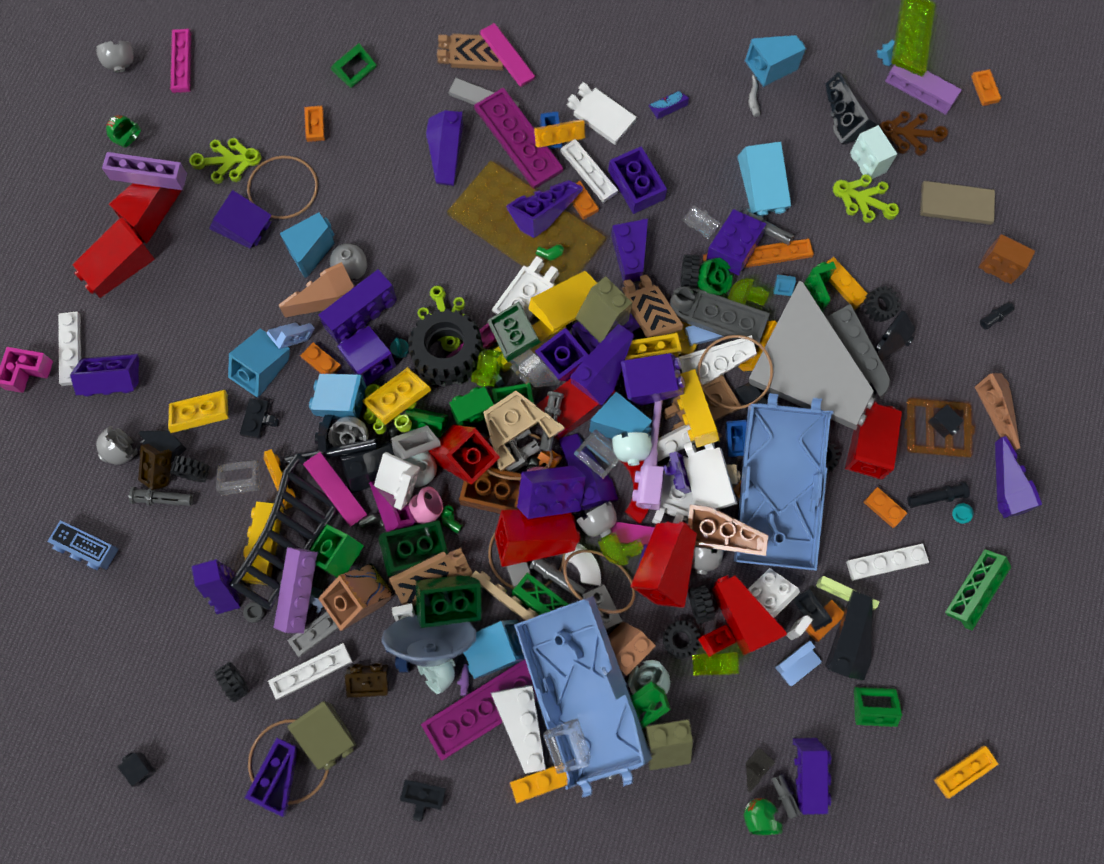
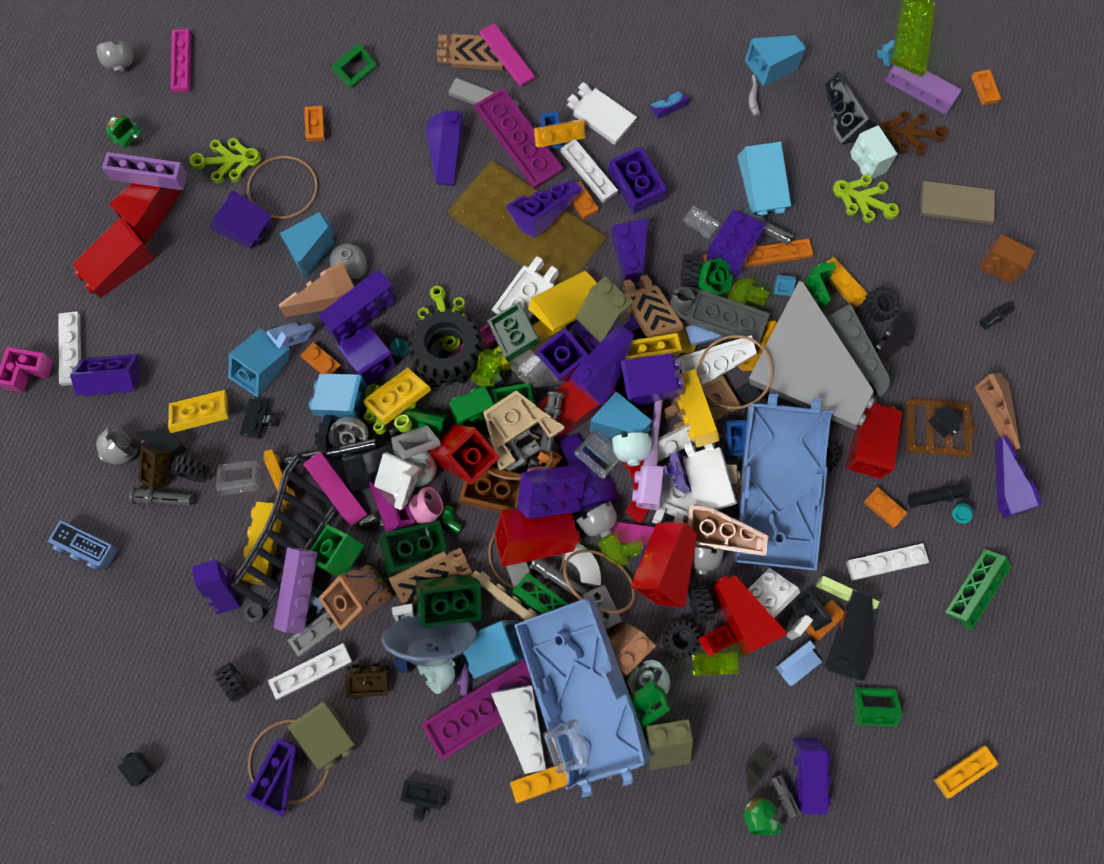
(550, 254): green arm -> none

